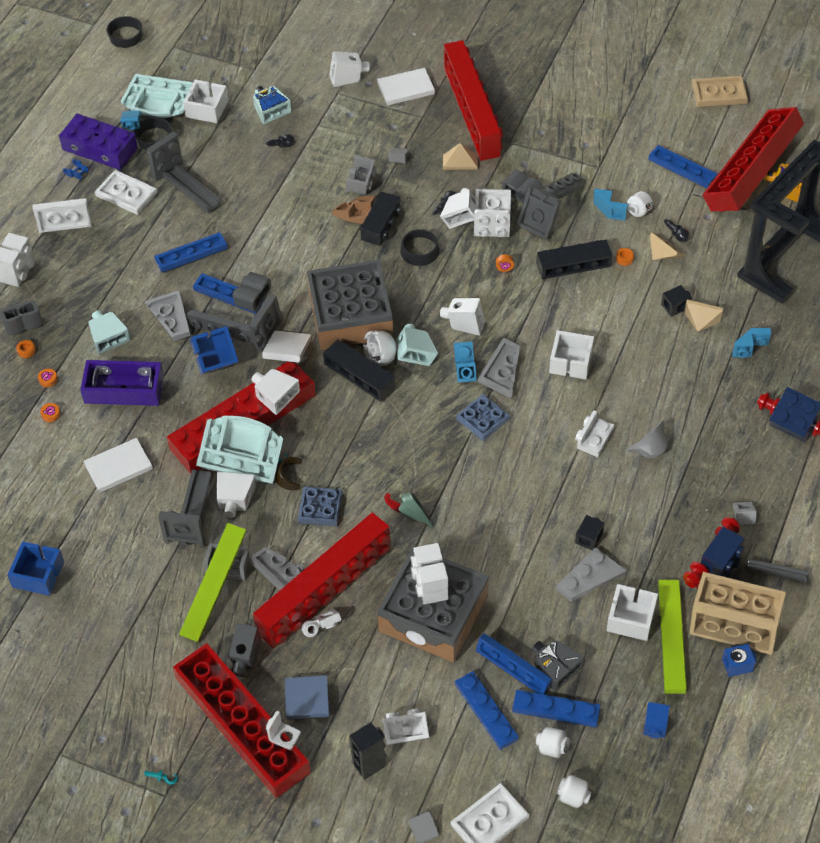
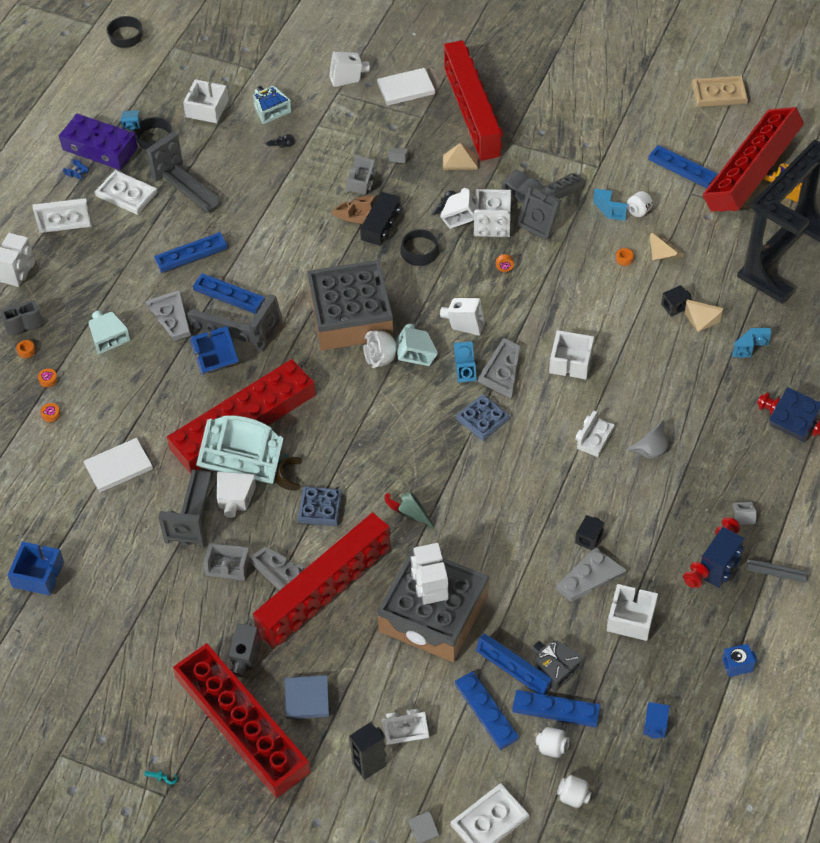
(105, 379): dark purple piece -> none
(156, 96): light aqua slope -> none
(213, 582): lime tile -> none
(252, 291): dark grey brick -> none
(275, 389): white torso -> none
(276, 728): white bracket -> none
(286, 346): white tile -> none
(324, 620): white plate -> none
(359, 370): black brick -> none
(574, 259): black brick -> none
(671, 637): lime tile -> none
(681, 234): black bar -> none
(737, 612): tan brick -> none

